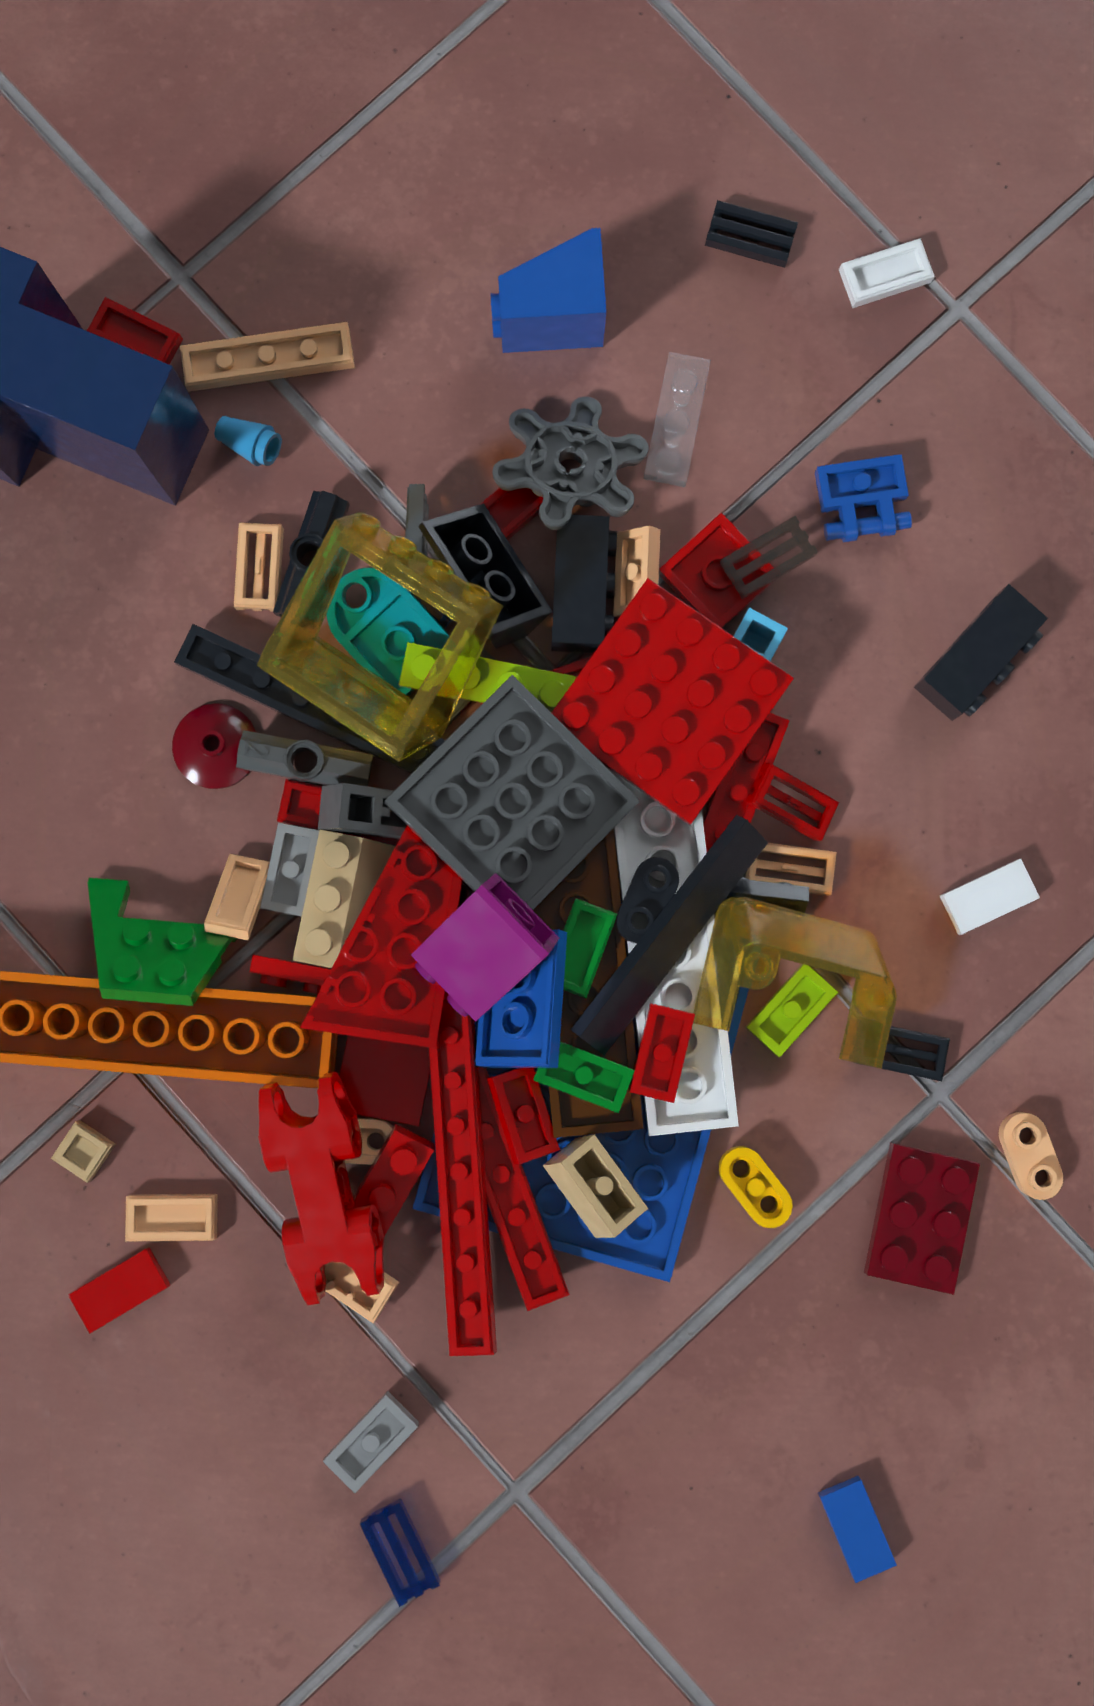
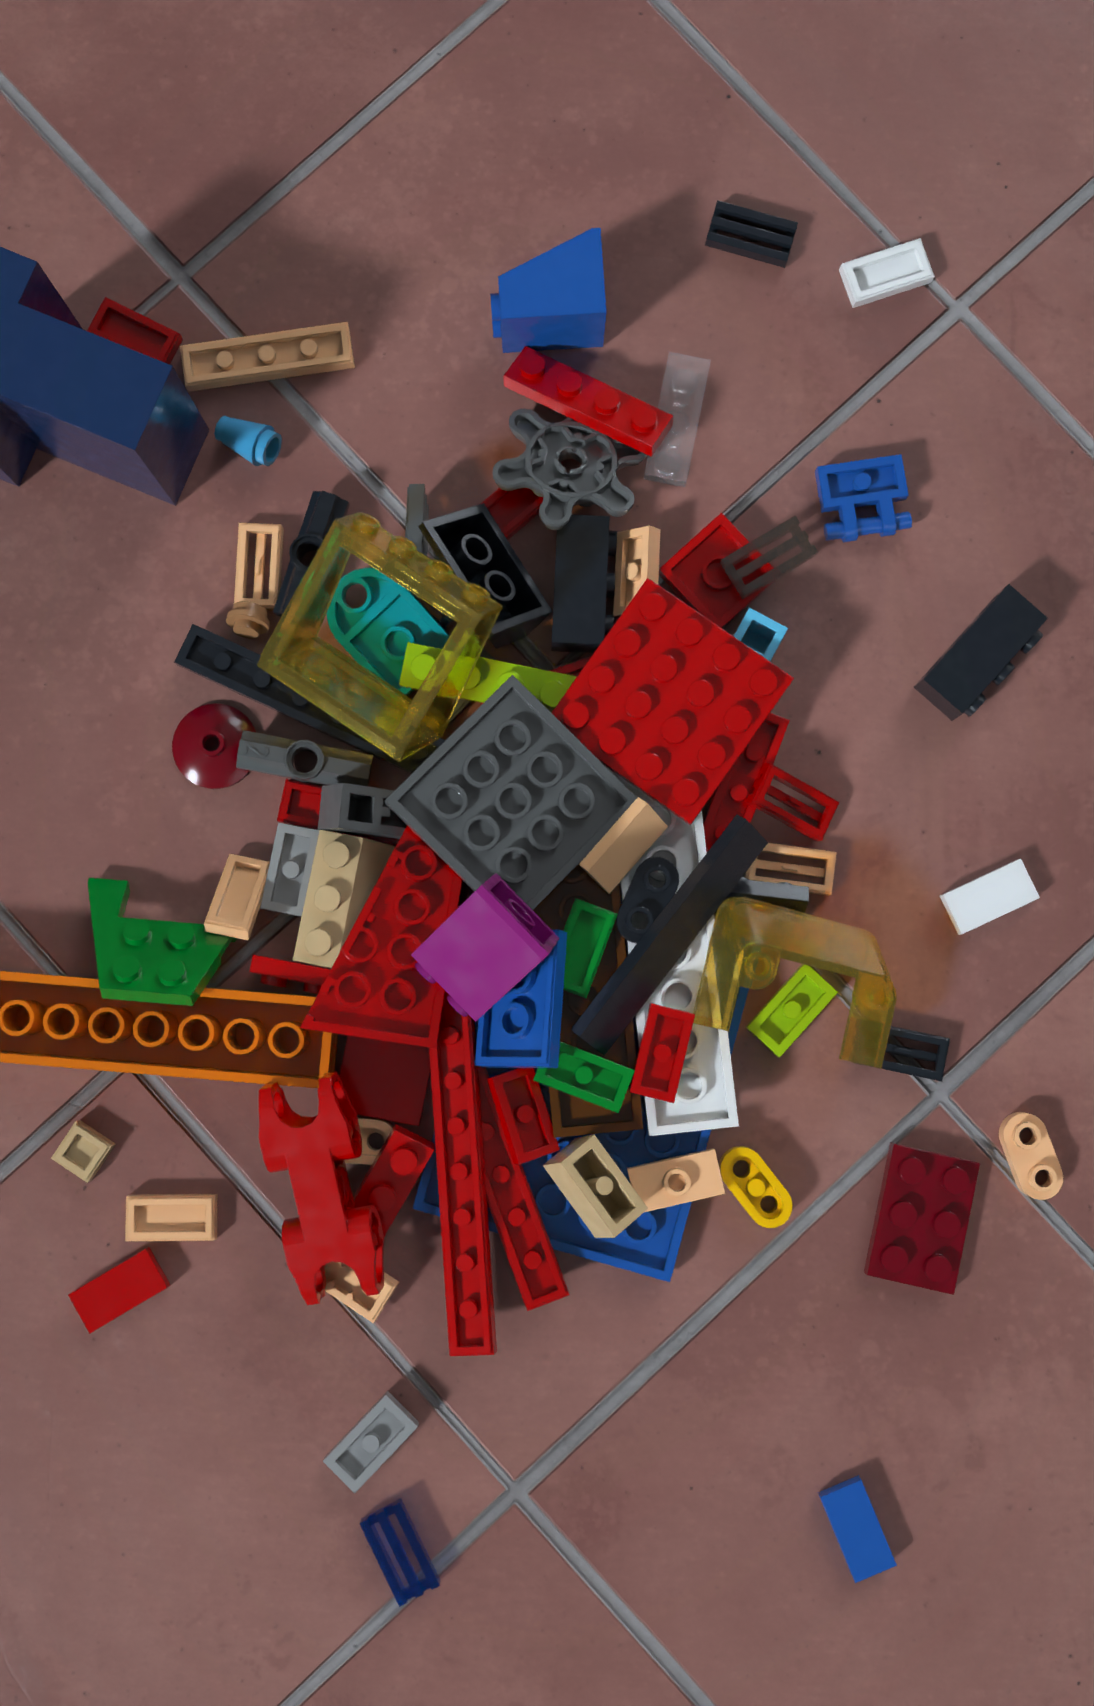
(248, 619): none -> medium nougat plate
(588, 401): none -> red plate
(623, 845): none -> light nougat tile
(677, 1179): none -> light nougat plate

